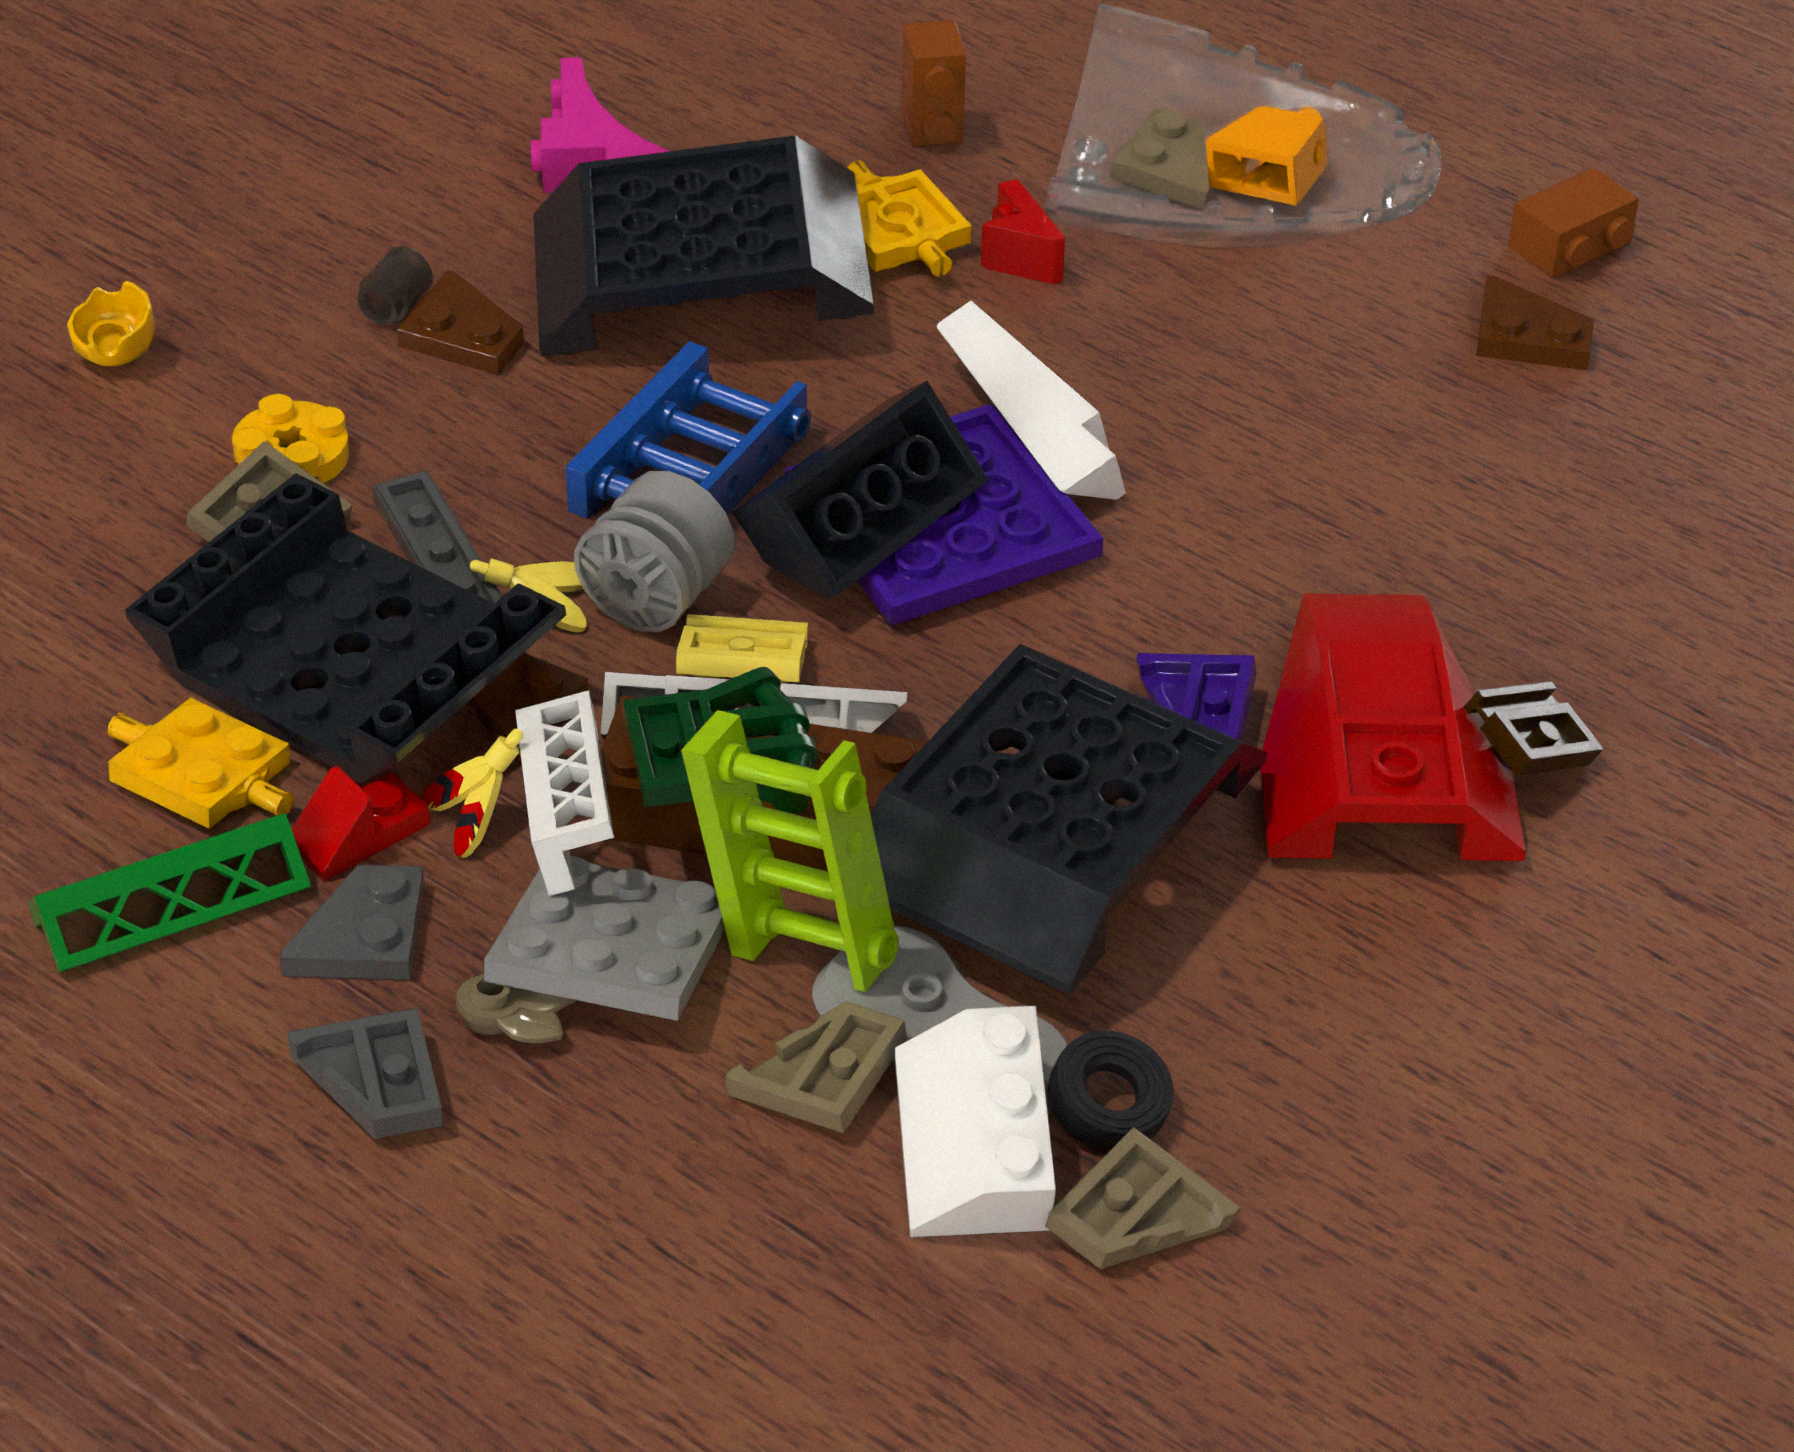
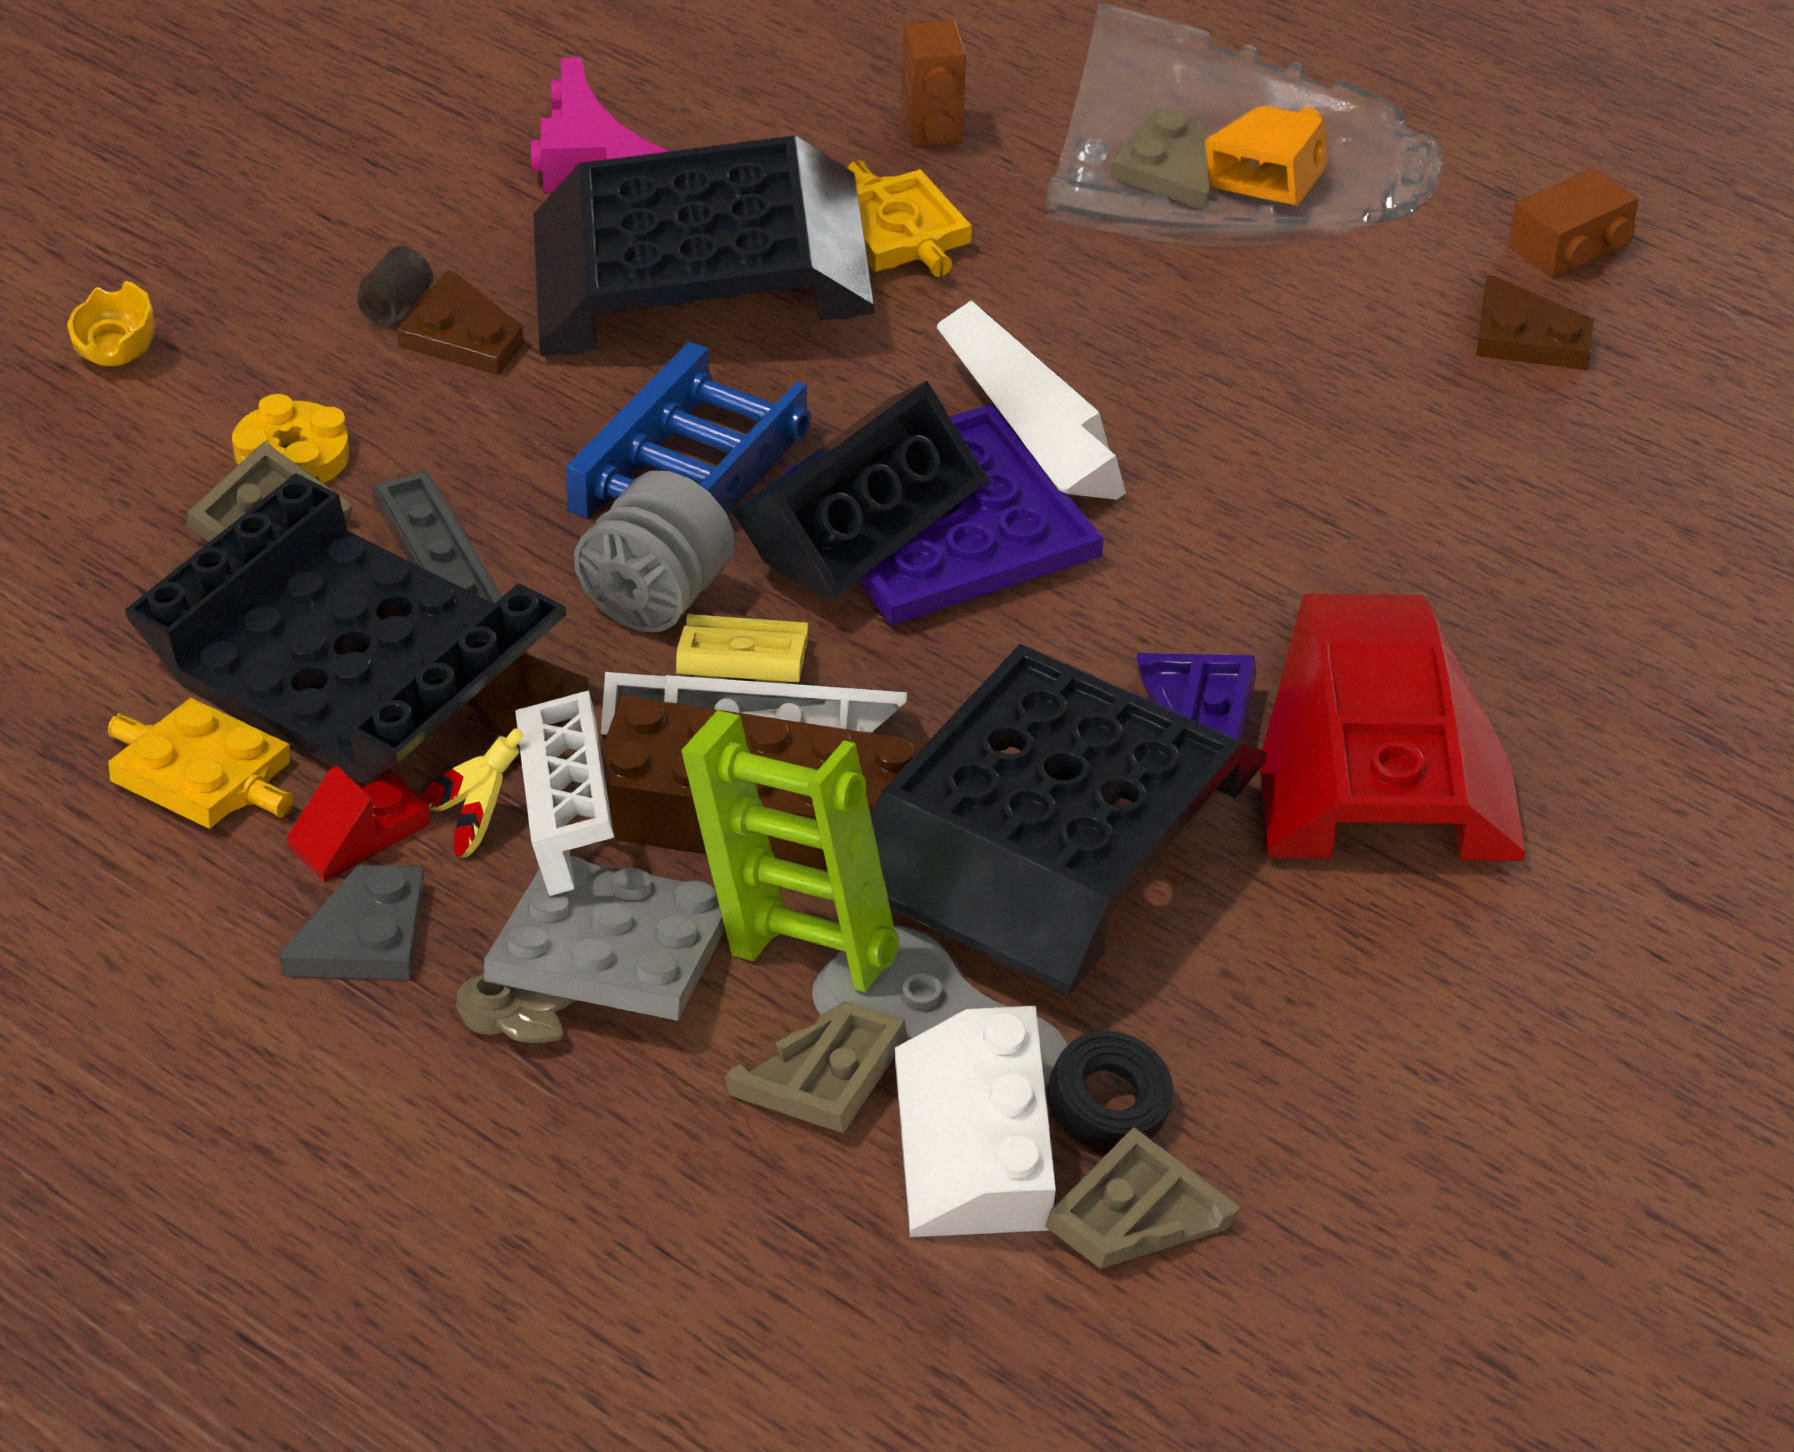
(163, 869): green fence -> none
(374, 1070): dark grey wing -> none
(544, 578): light yellow piece -> none
(665, 723): dark green plate -> none
(1022, 237): red slope -> none
(1533, 729): dark brown plate -> none

